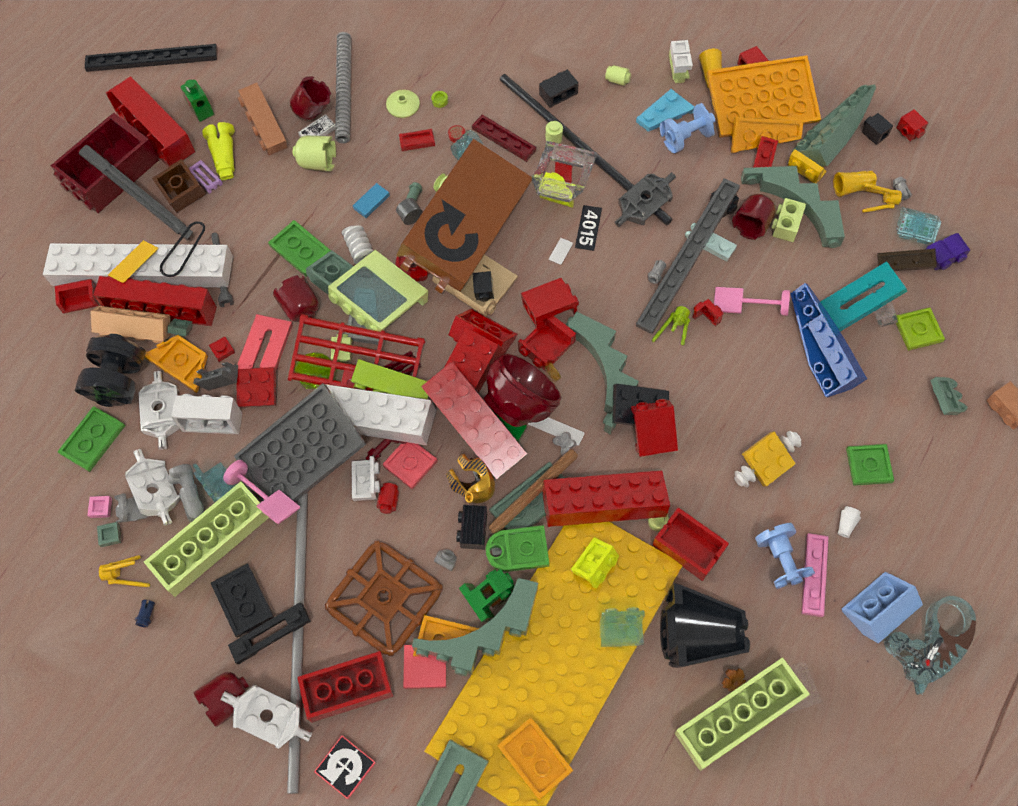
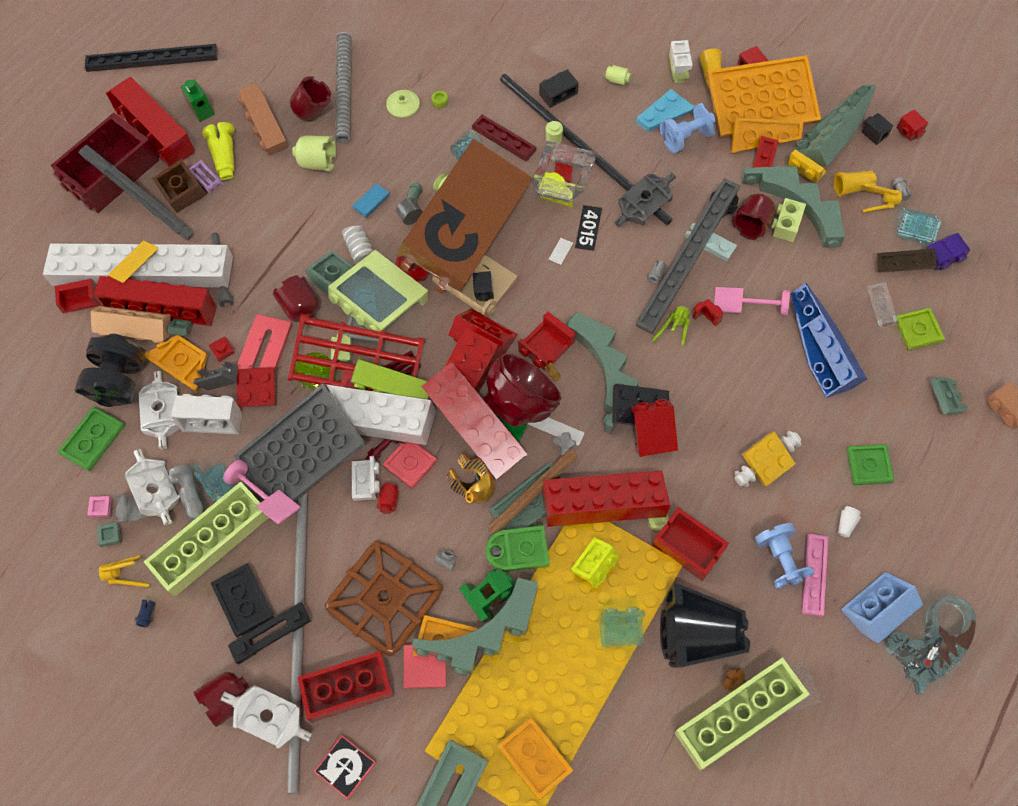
(192, 249): black piece -> none
(298, 246): bright green plate -> none
(318, 128): white tile -> none
(417, 140): red tile -> none
(455, 133): red tile -> none
(473, 527): black brick -> none
(548, 301): red panel -> none
(891, 290): teal piece -> none

